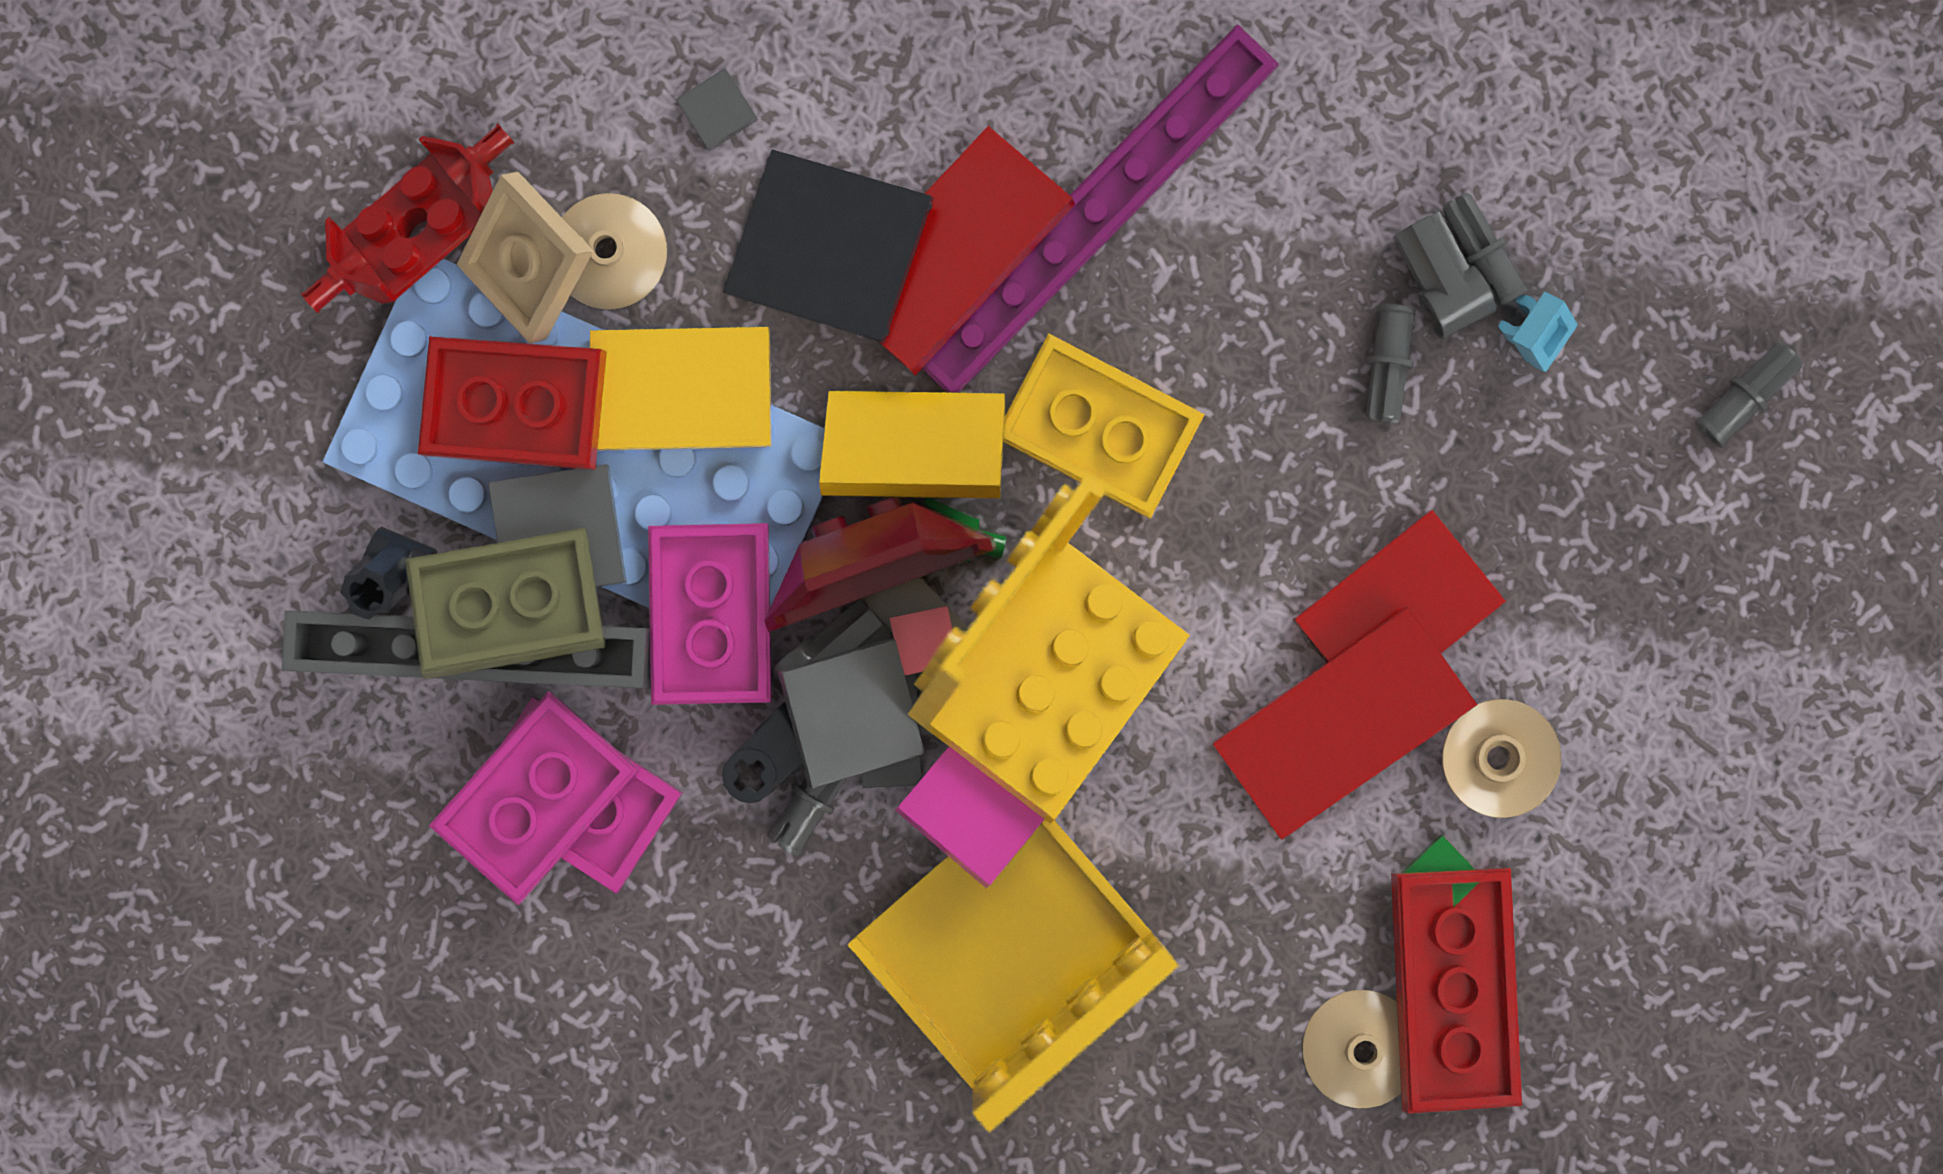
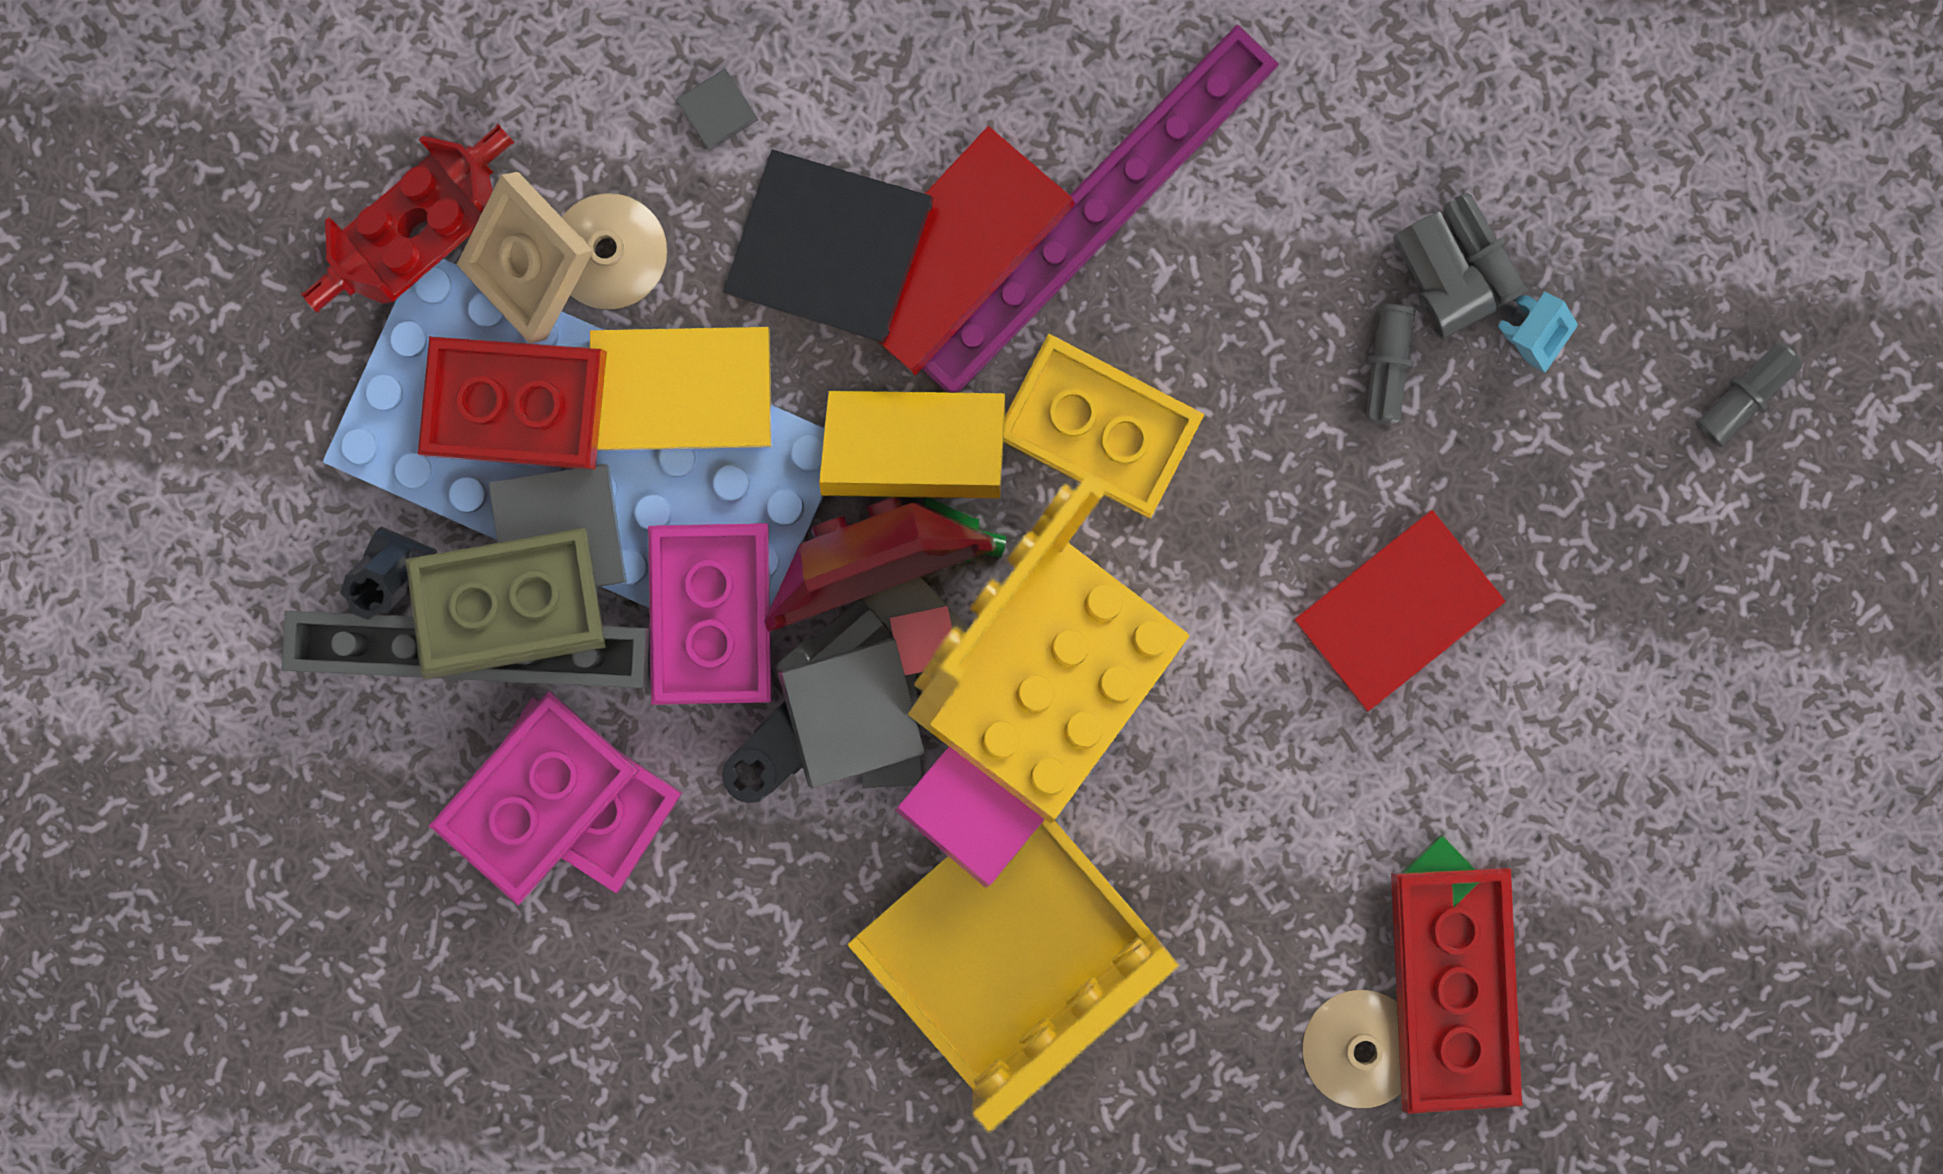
(803, 815): dark grey axle -> none
(1344, 723): red tile -> none
(1531, 763): tan dish -> none

